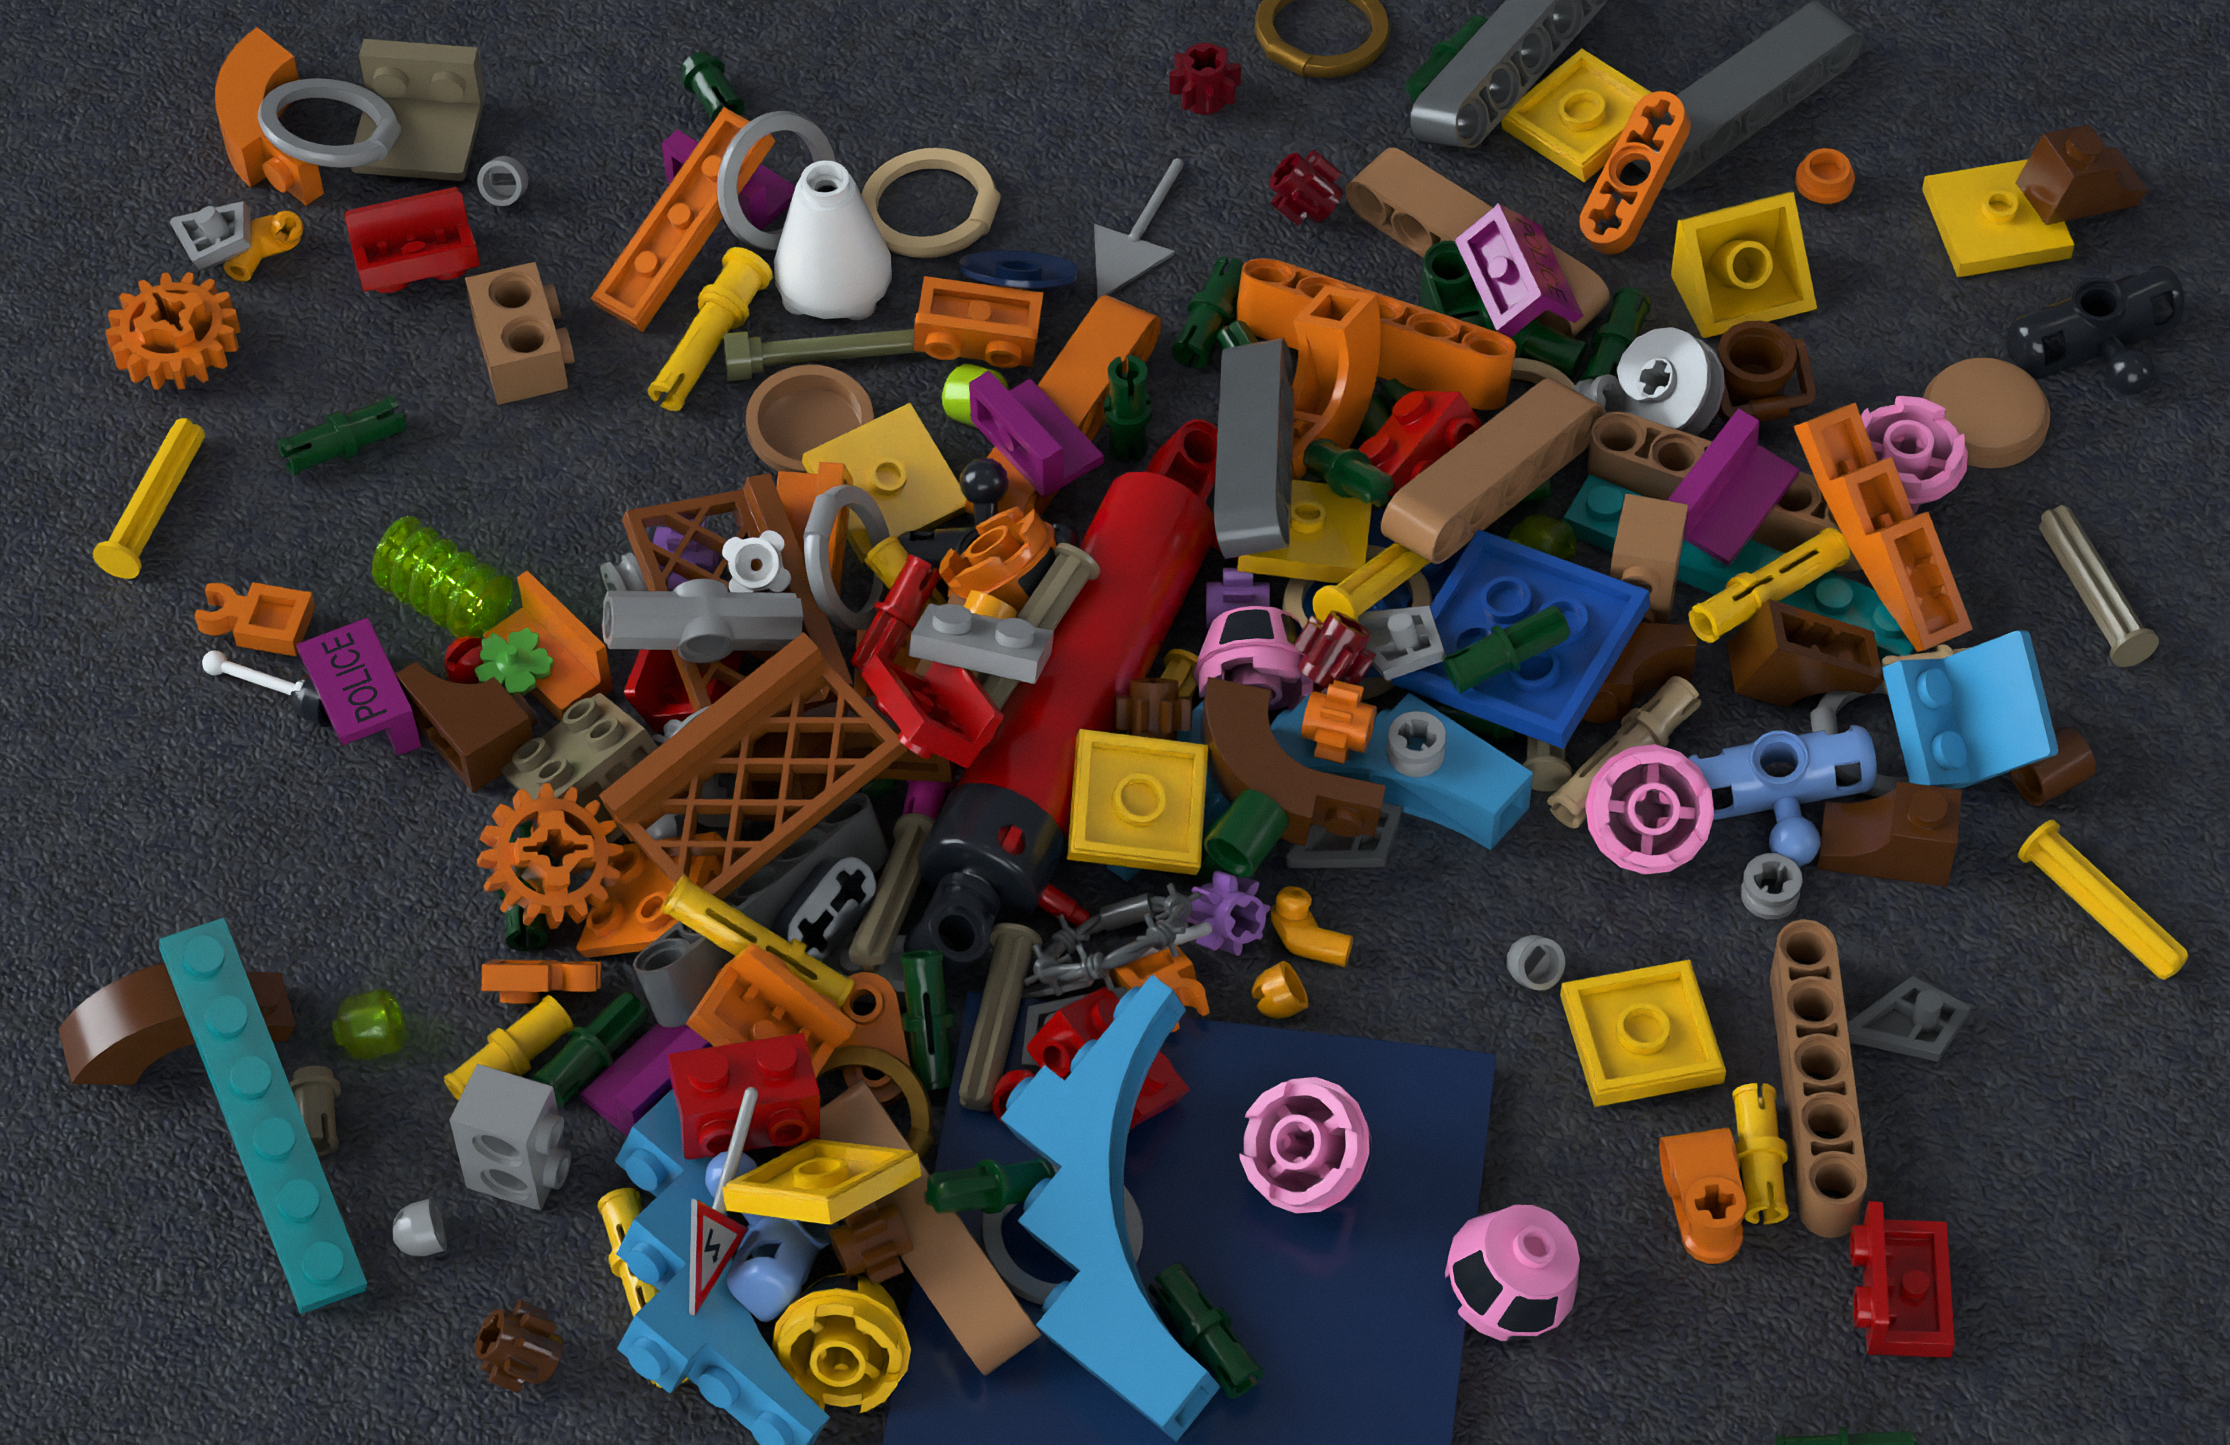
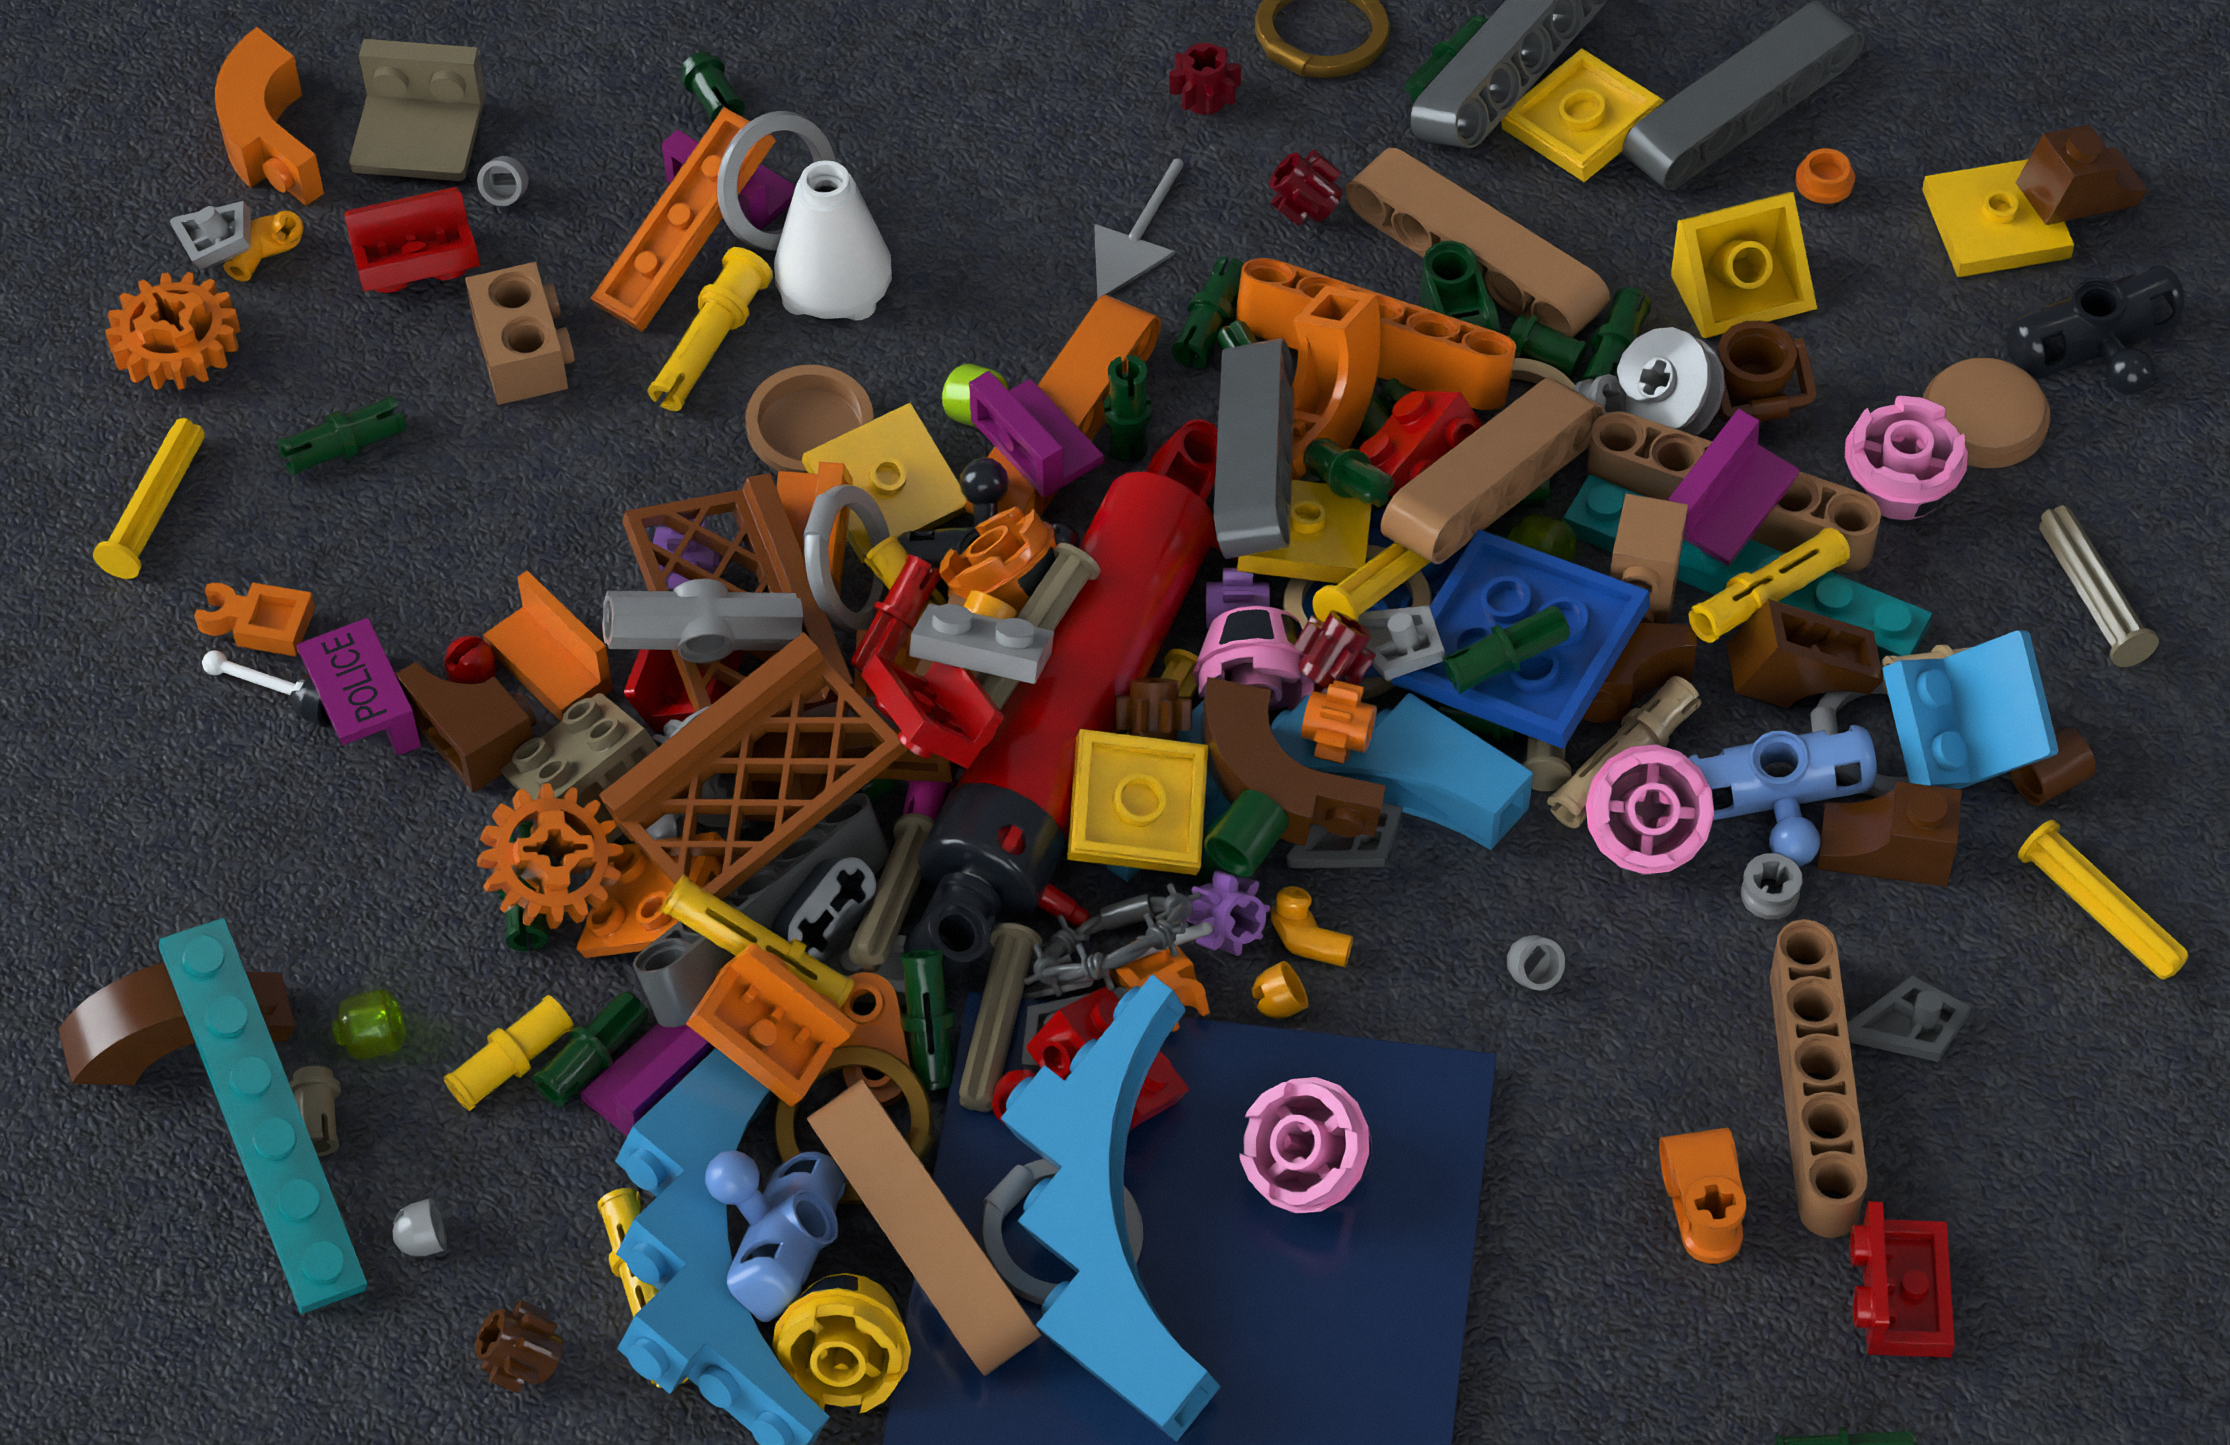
(343, 156): light grey piece -> none
(440, 579): clear neon green piece -> none
(510, 1137): light grey brick -> none
(516, 663): bright green plant -> none
(524, 979): orange plate -> none
(623, 576): light grey bush -> none
(712, 1086): red bracket -> none
(712, 1233): light grey piece -> none
(749, 355): olive piece -> none
(766, 548): white plate -> none
(821, 1181): yellow plate -> none
(872, 1242): reddish brown gear -> none
(953, 240): tan piece -> none
(977, 322): orange bracket -> none
(986, 1186): dark green axle -> none
(1019, 269): dark blue dish -> none
(1206, 1330): dark green pin -> none
(1413, 762): light grey bush -> none
(1514, 1271): bright pink cone -> none
(1515, 270): magenta panel -> none
(1642, 1033): yellow plate -> none
(1669, 143): orange beam -> none
(1760, 1153): yellow pin -> none
(1876, 519): orange slope -> none

